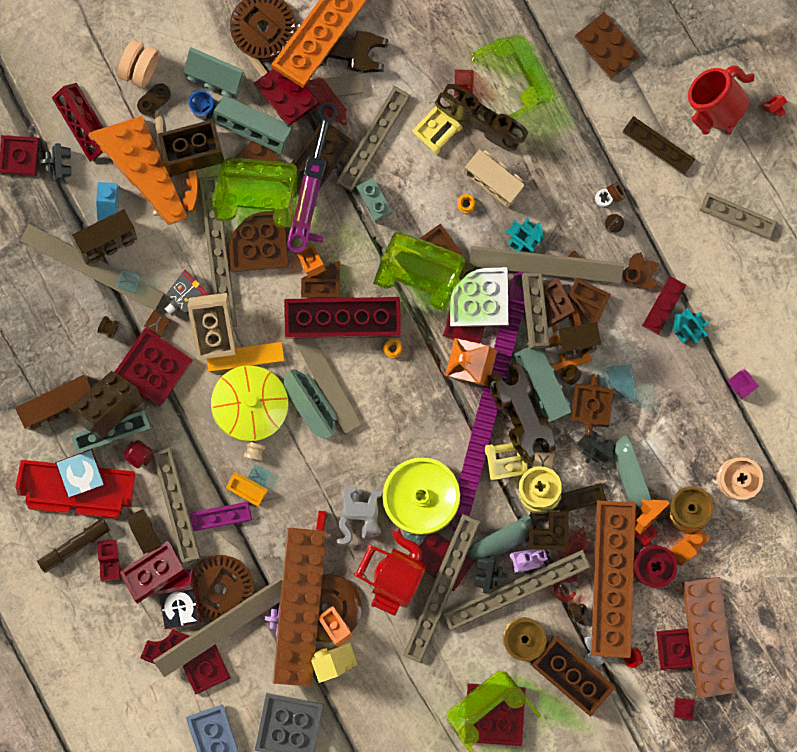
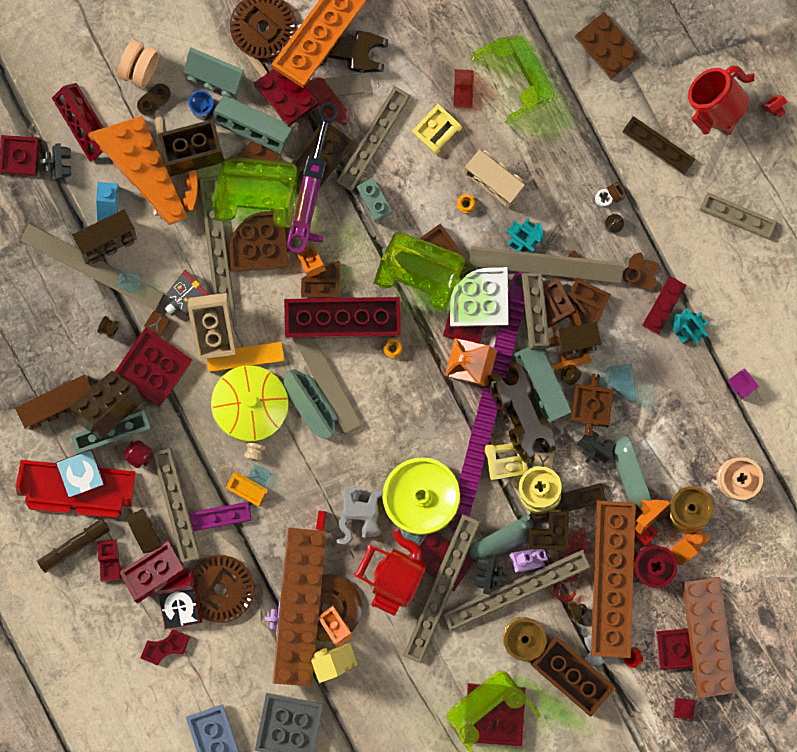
(206, 670): dark red tile -> none
(219, 628): dark tan tile -> none
(467, 108): dark brown piece -> none

